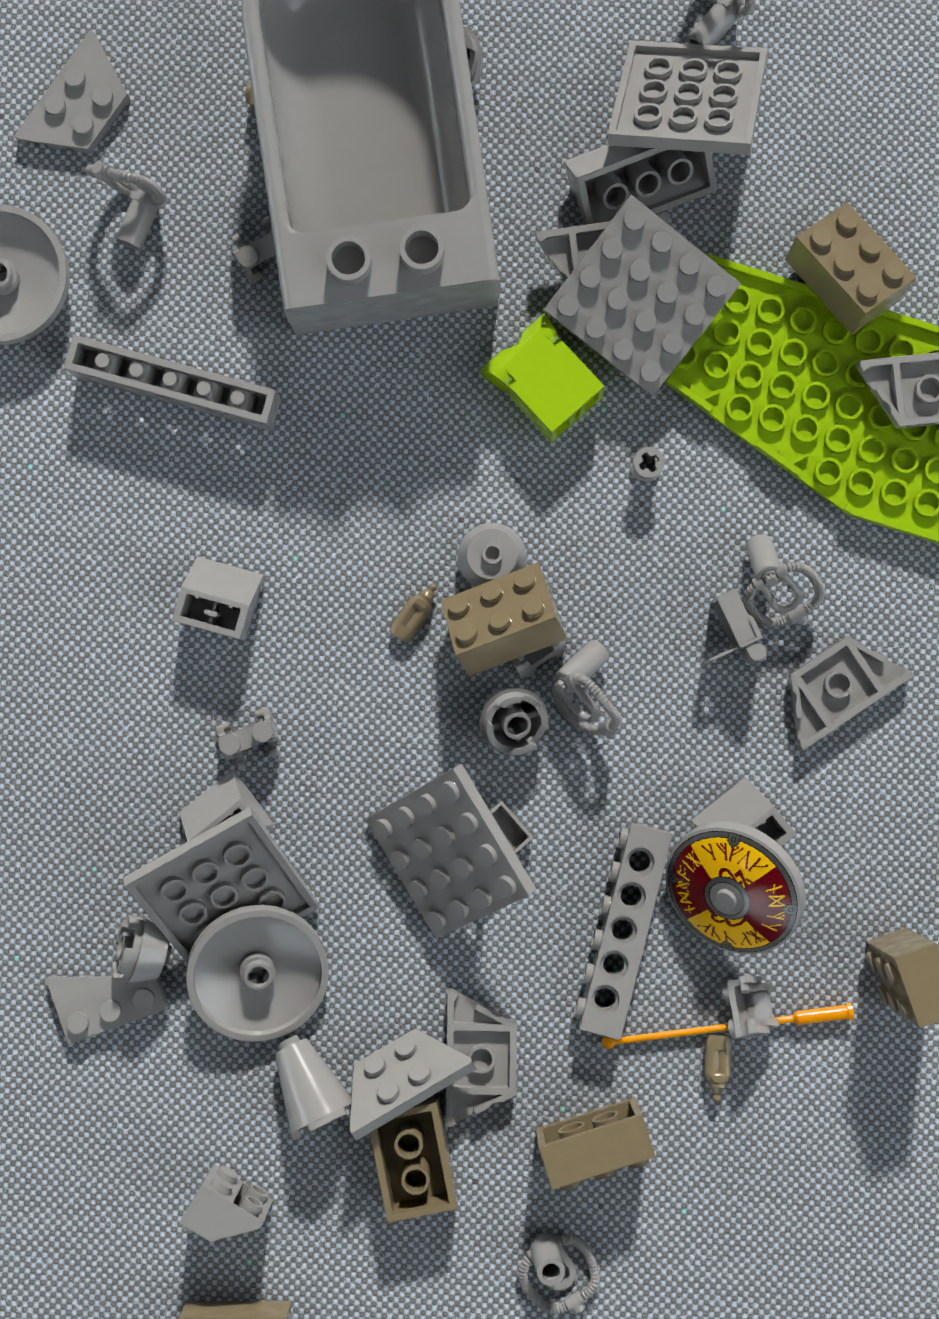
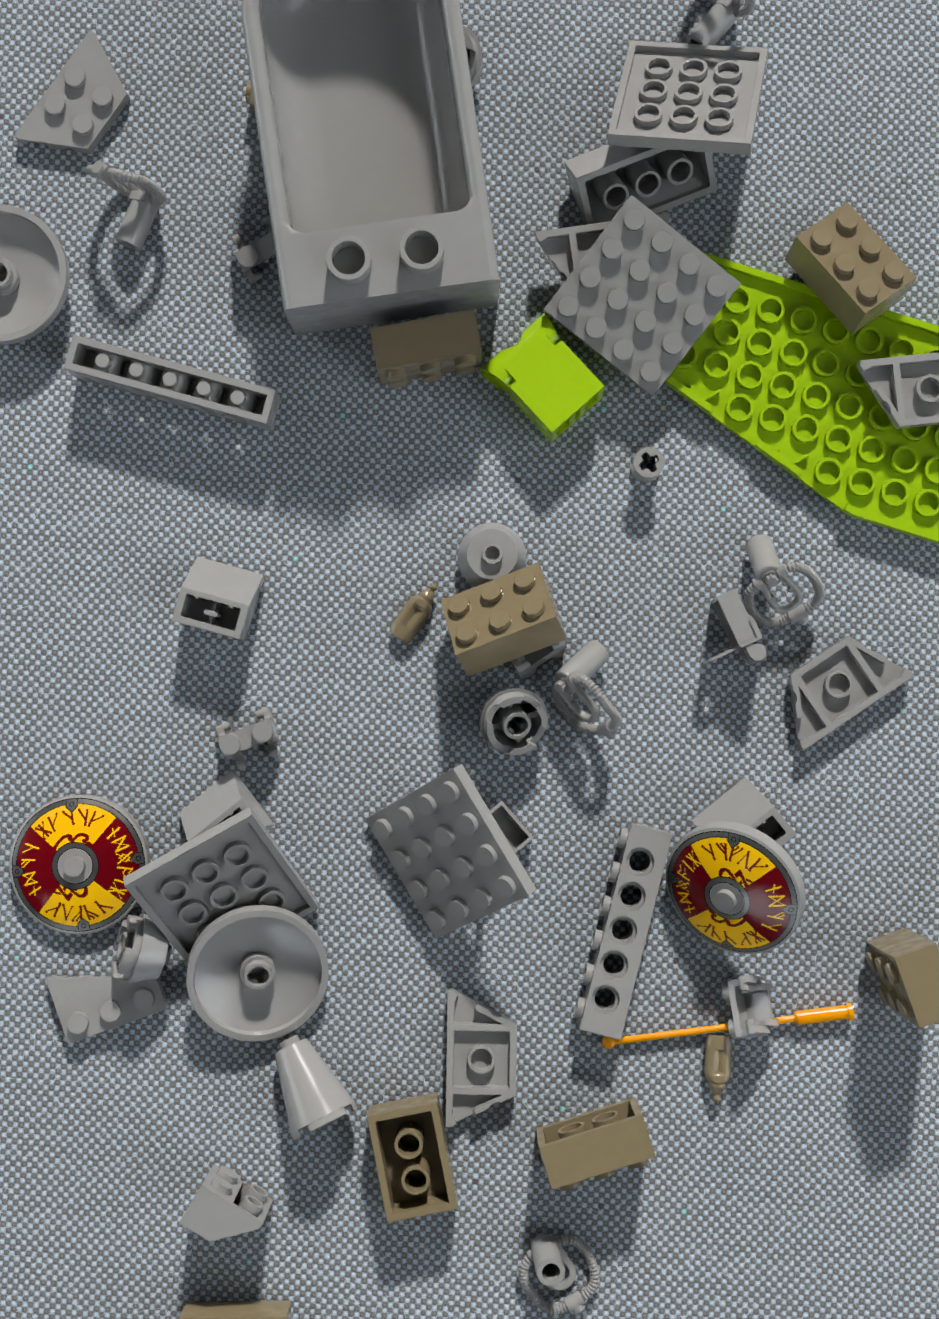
(73, 863): none -> dish
(402, 1078): light grey wing -> none
(427, 348): none -> dark tan brick

